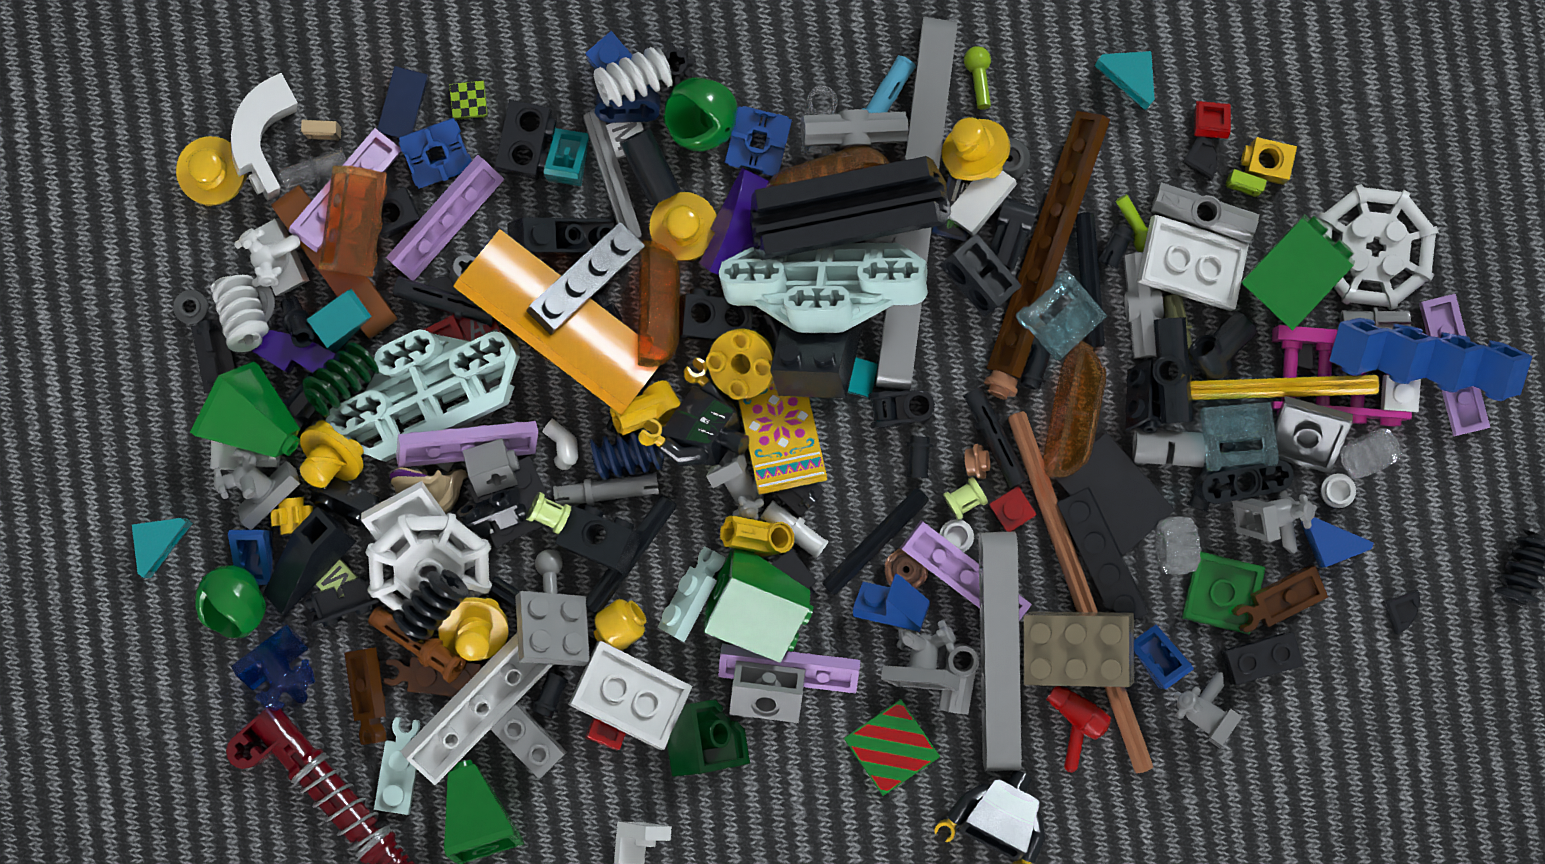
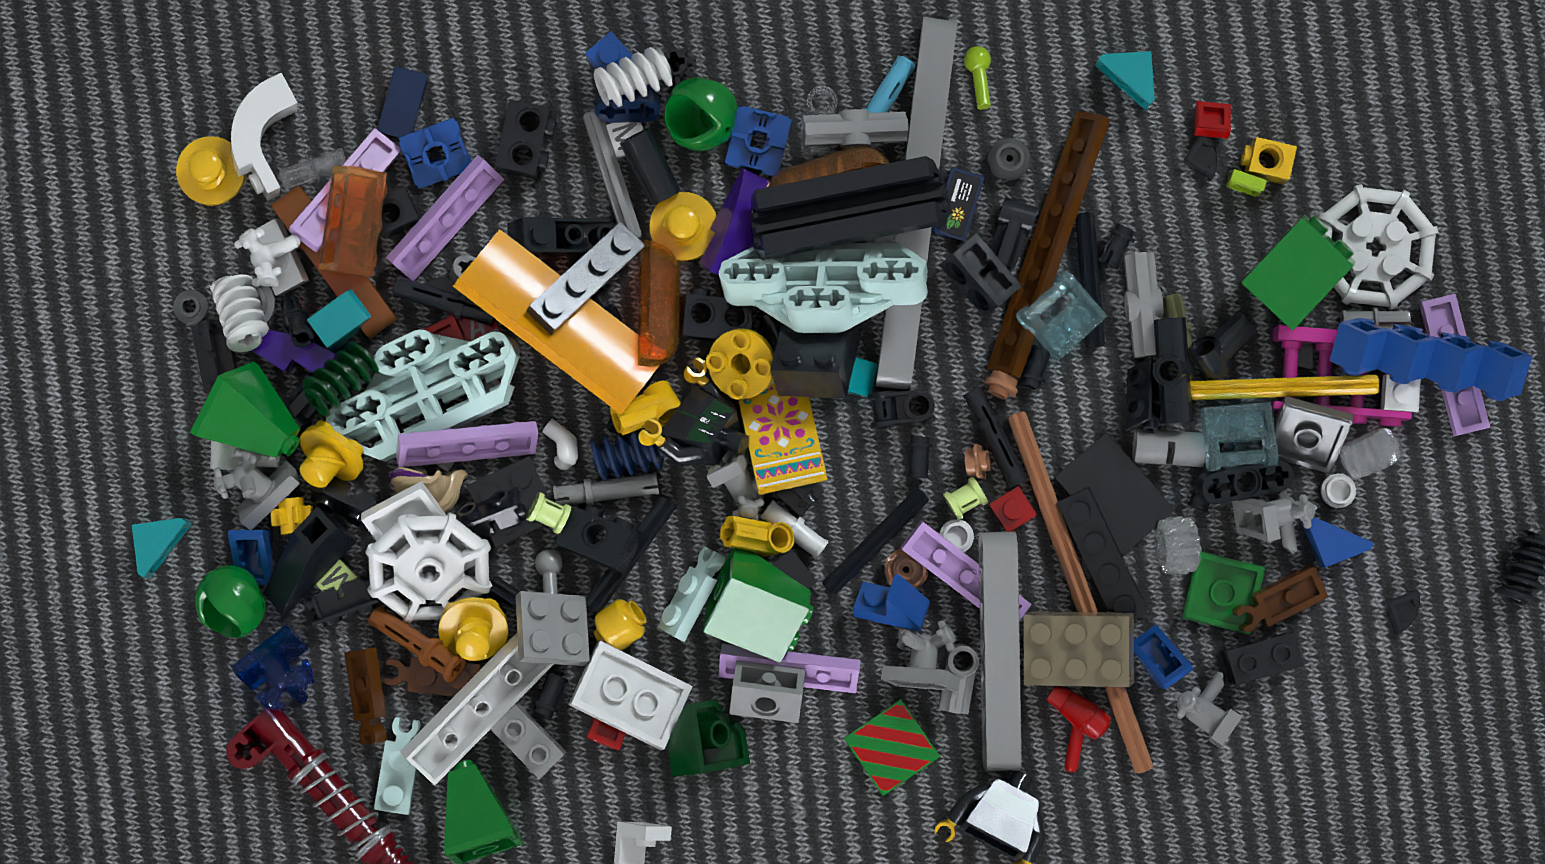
(321, 130): tan tile -> none
(430, 605): black piece -> none
(468, 100): tile -> none
(491, 467): light grey brick -> none
(567, 157): teal slope -> none
(976, 149): yellow plate -> none
(980, 201): white tile -> none
(1074, 412): clear orange brick -> none
(1134, 220): lime bar -> none
(1193, 263): white tile -> none
(1226, 220): light grey piece -> none

